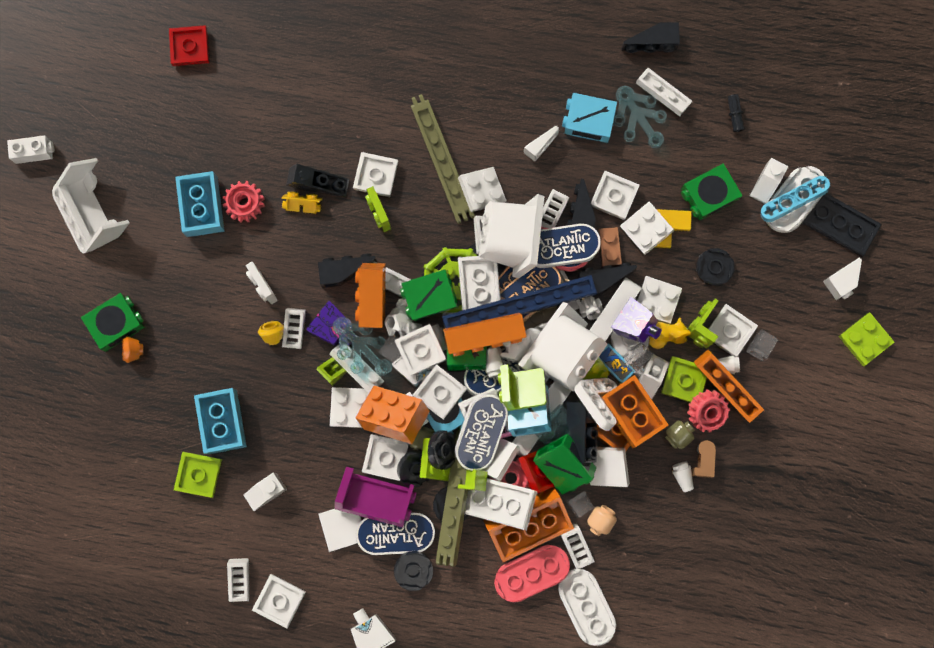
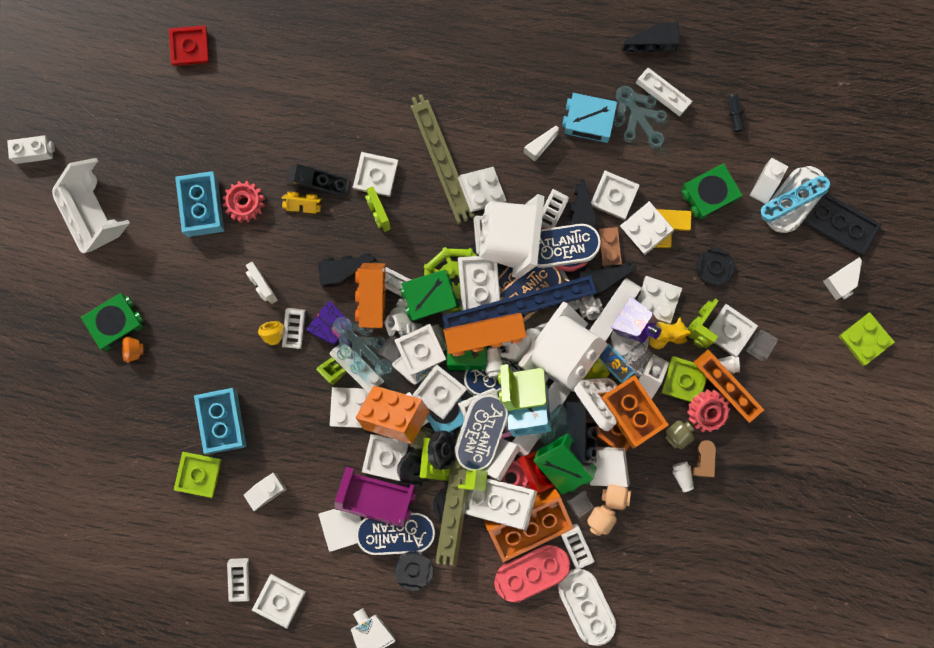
(616, 497): none -> light nougat head

